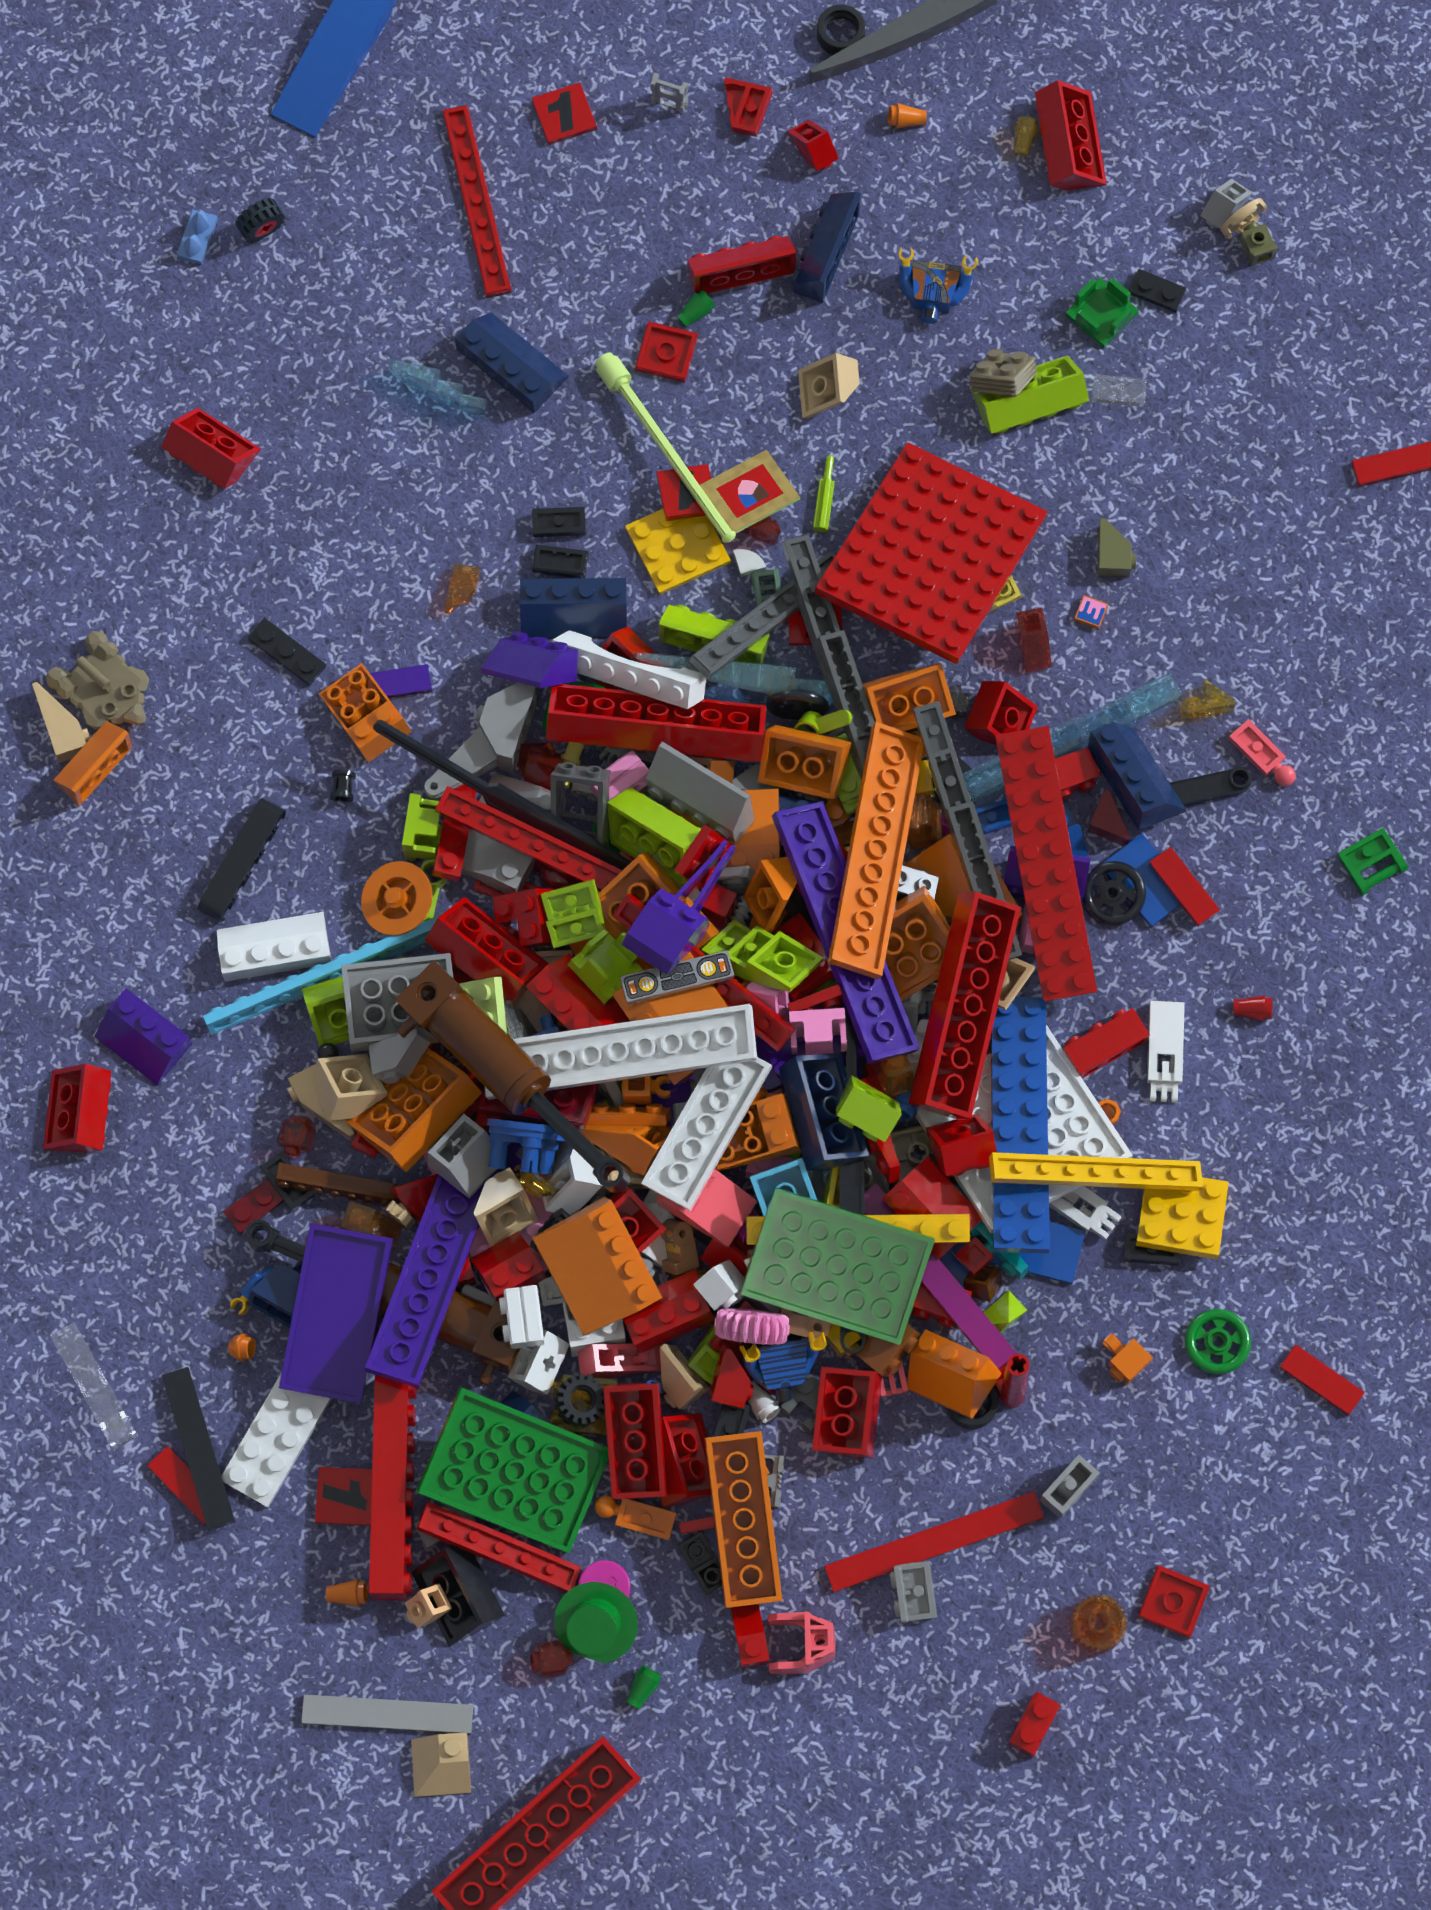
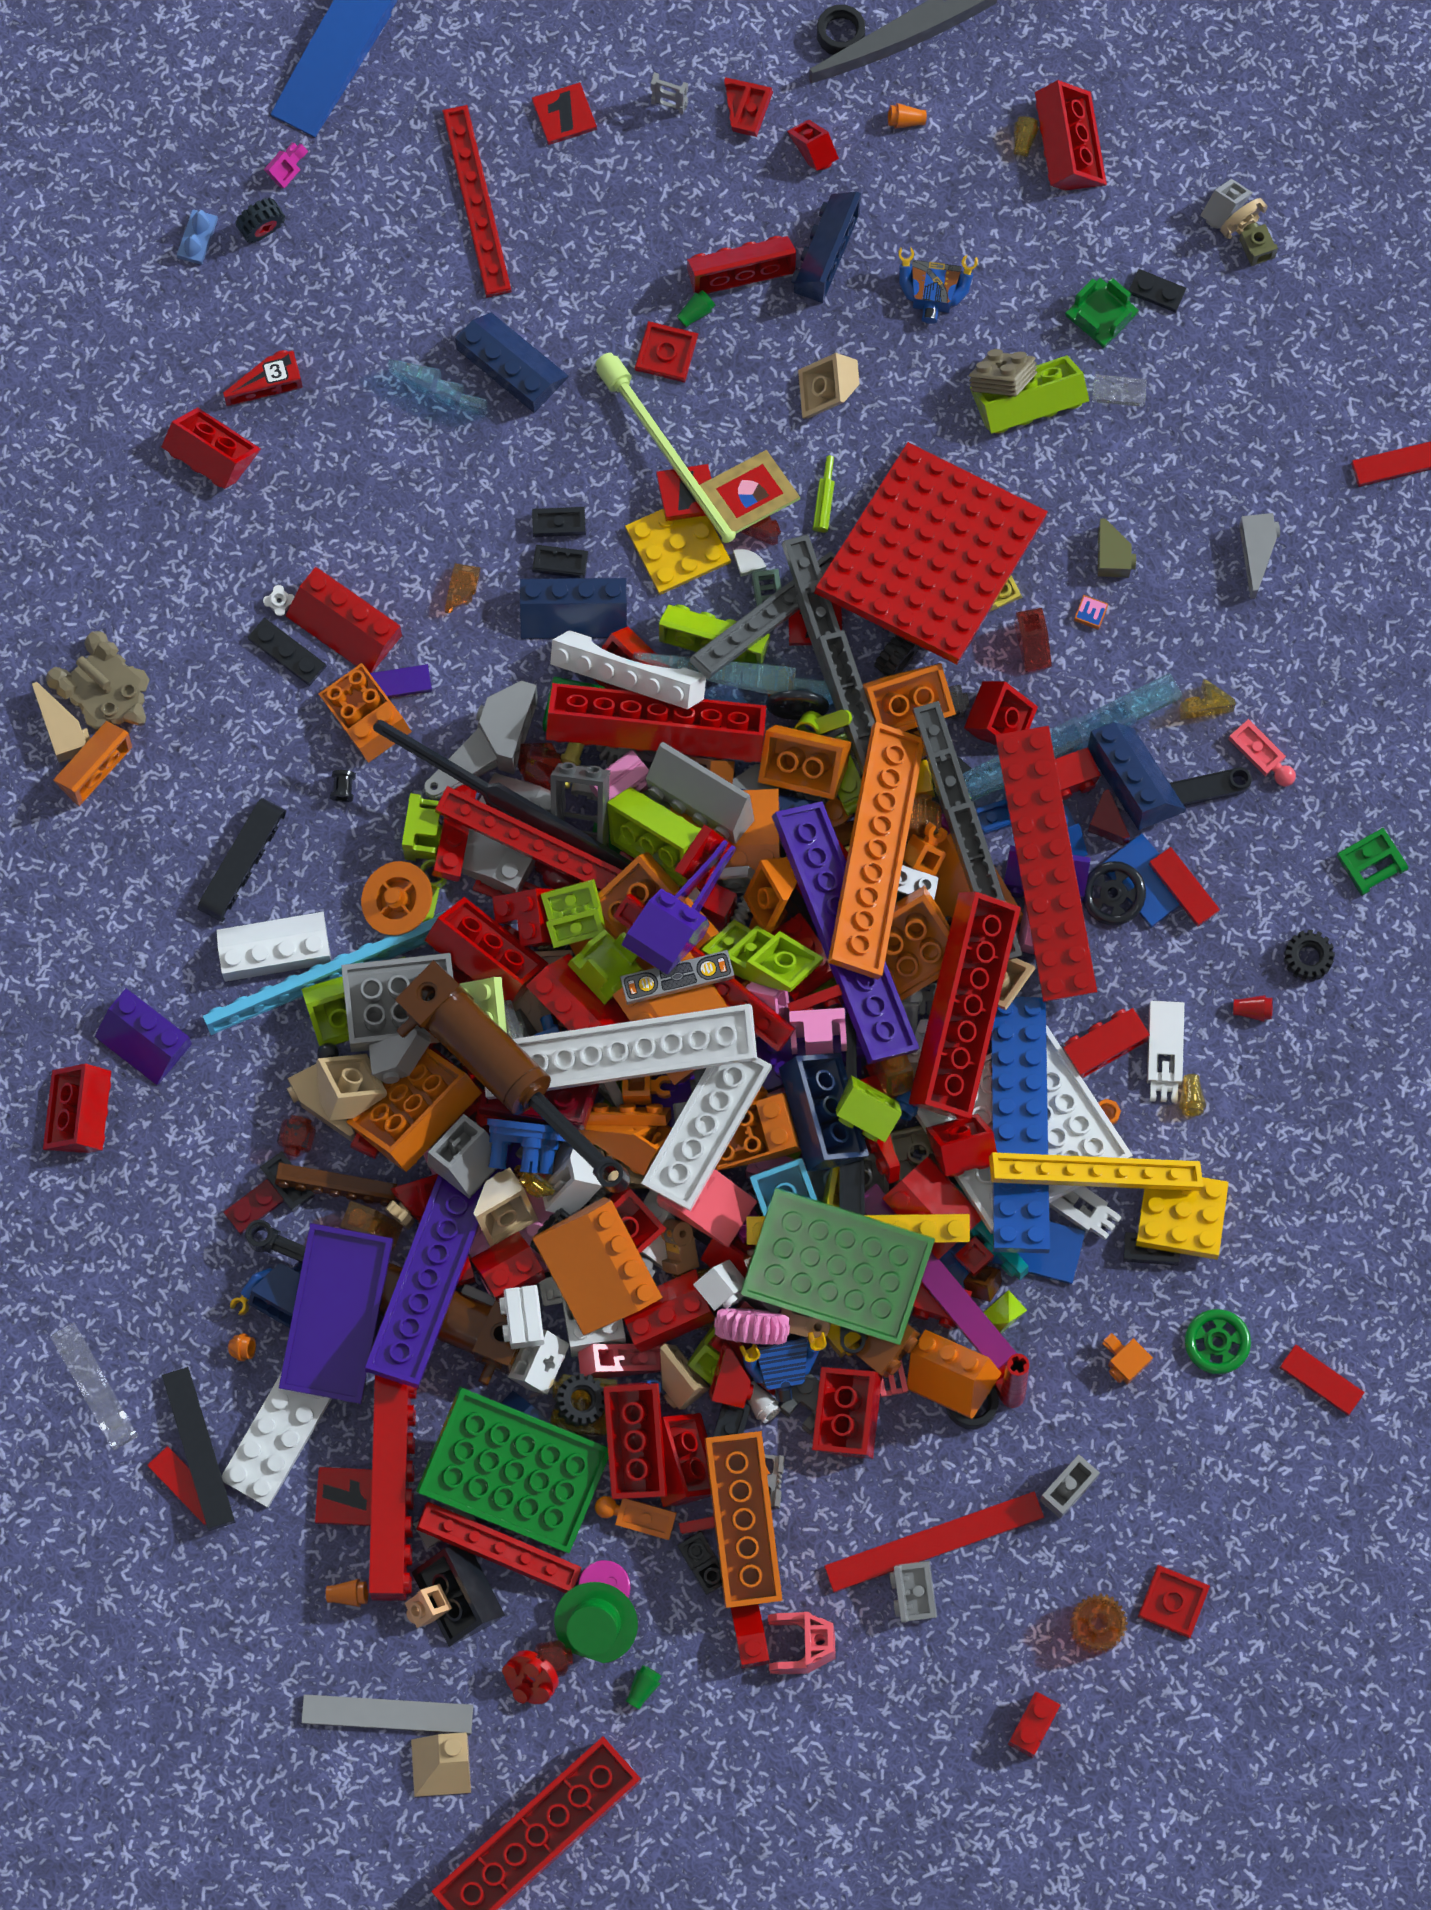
(270, 377): none -> red slope
(271, 600): none -> white plate
(283, 165): none -> dark pink plate
(343, 620): none -> red slope
(524, 1689): none -> red plate
(532, 661): dark purple slope -> none
(896, 656): none -> black tyre
(924, 852): none -> orange brick
(1192, 1098): none -> clear yellow cone
(1258, 541): none -> light grey slope
(1315, 941): none -> black tyre

